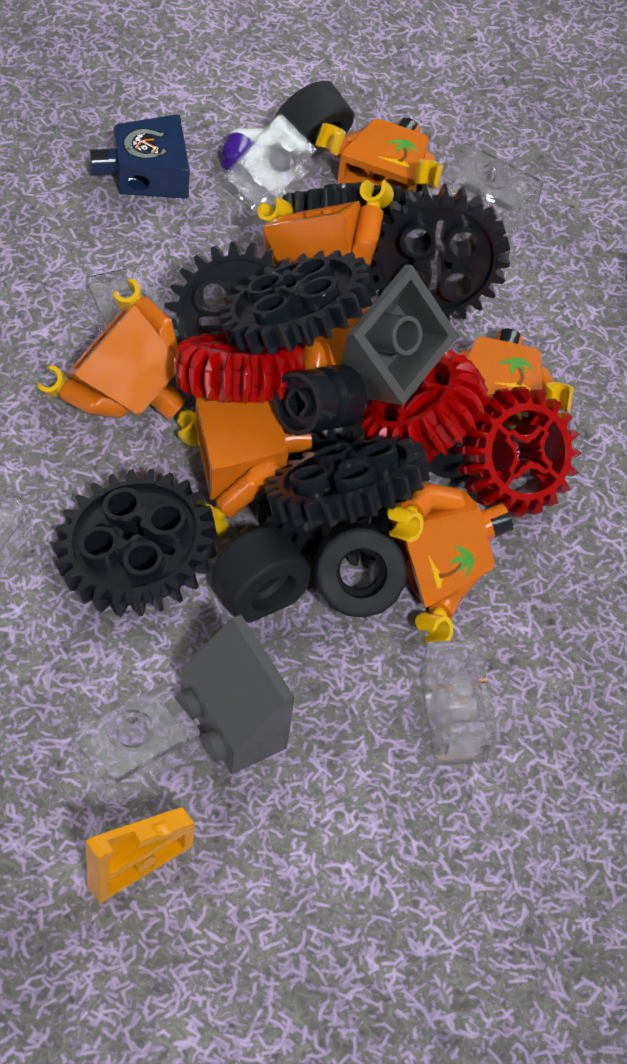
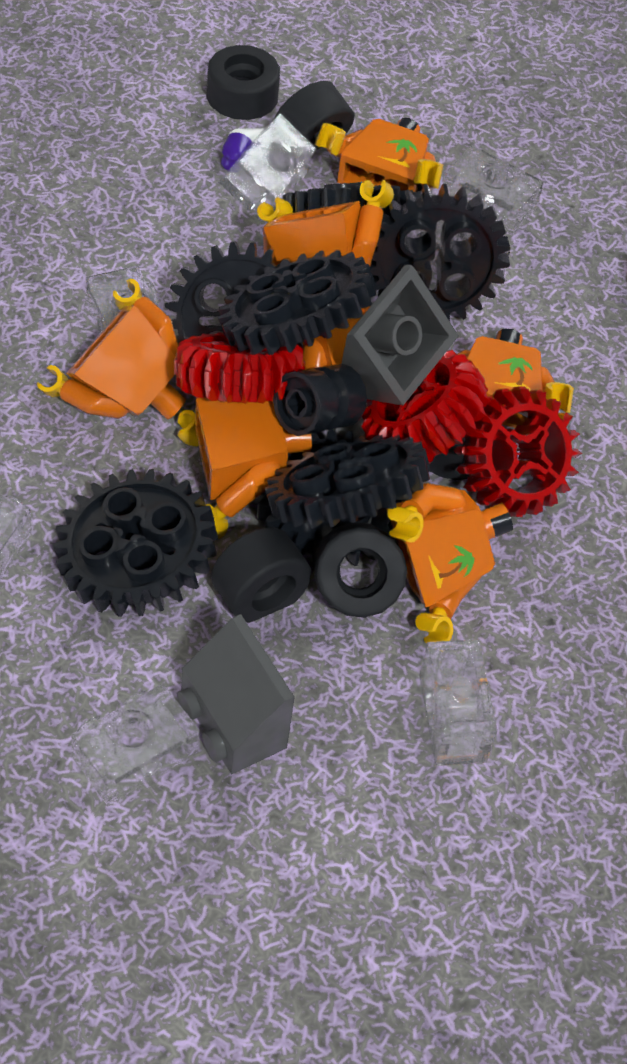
(135, 850): light orange wing -> none
(146, 158): dark blue torso -> none
(243, 82): none -> black tyre

